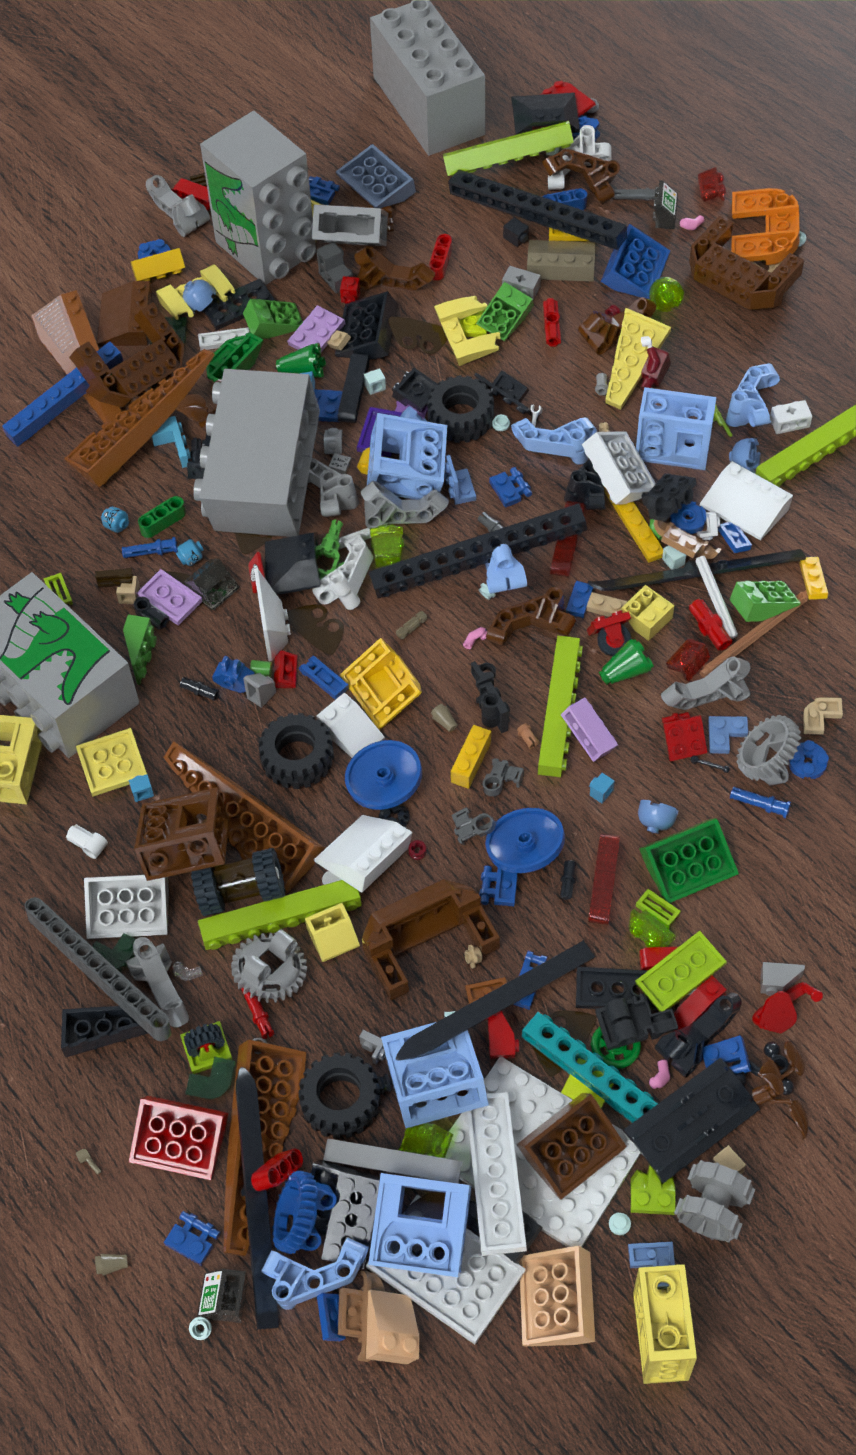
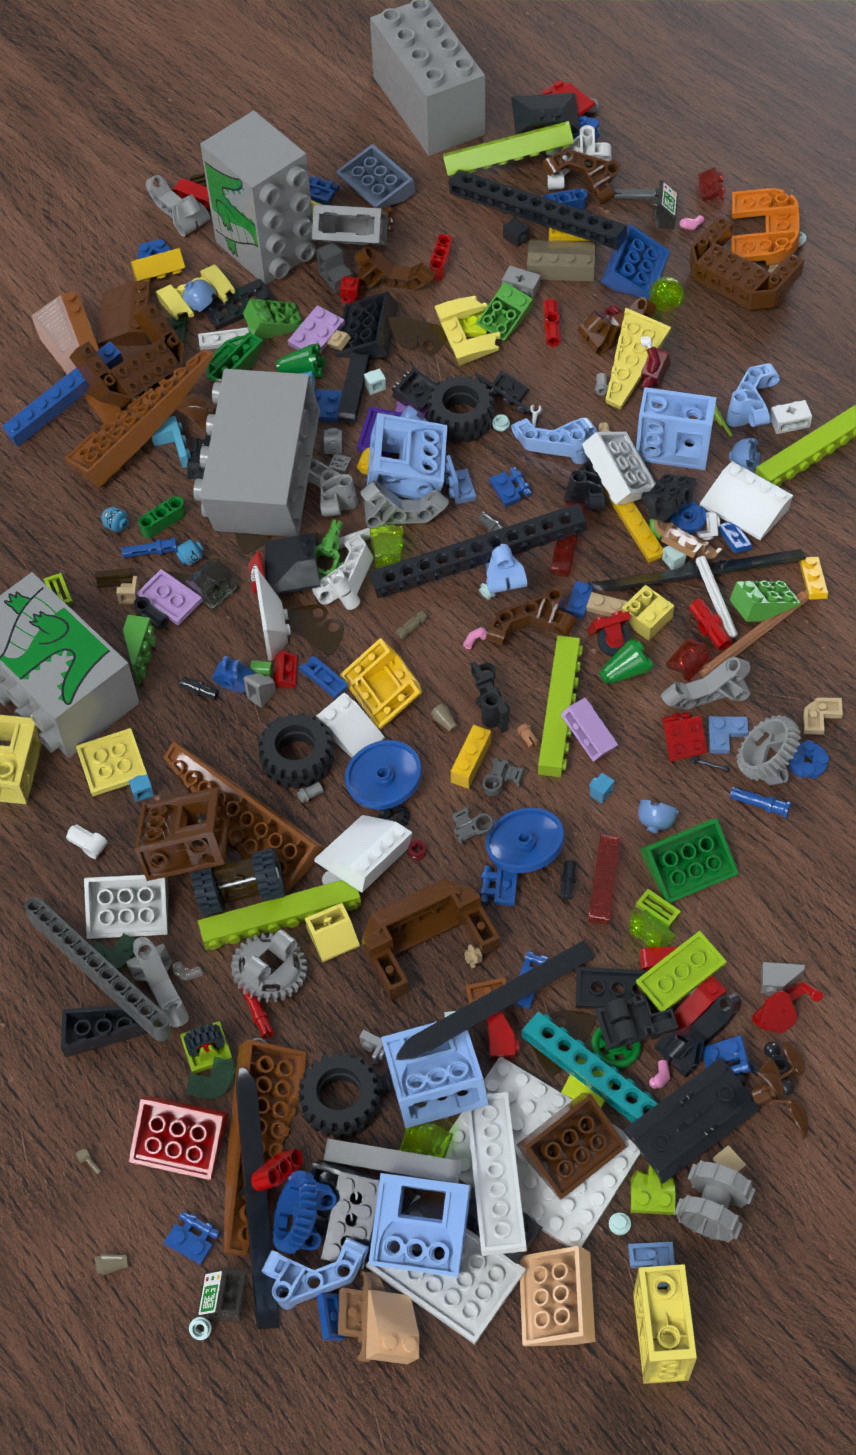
(310, 792): none -> light grey pin

